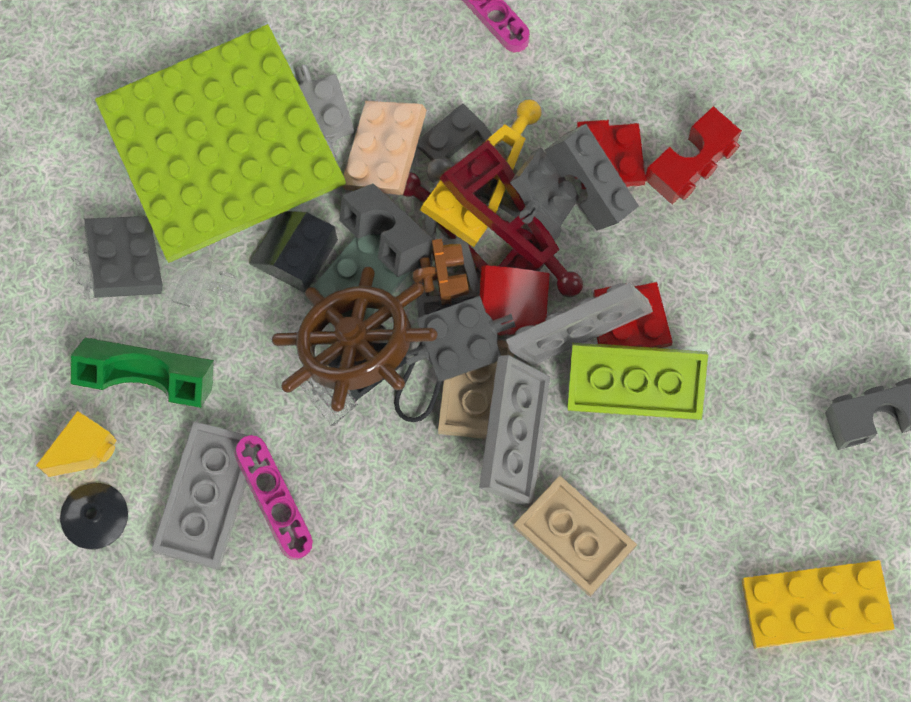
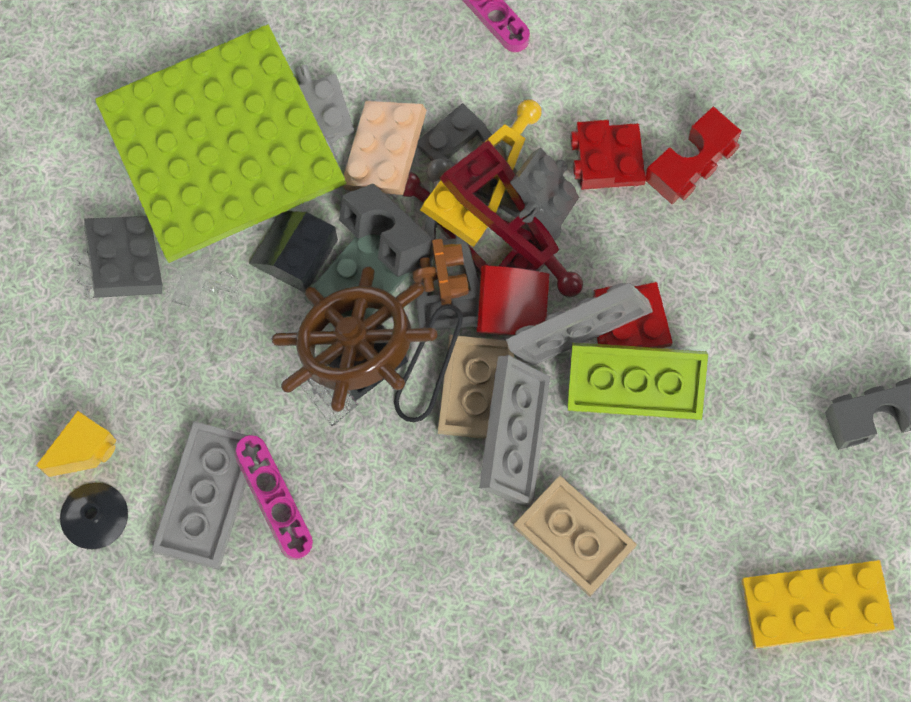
(106, 363): green arch -> none
(463, 341): dark grey plate -> none
(582, 156): dark grey arch -> none

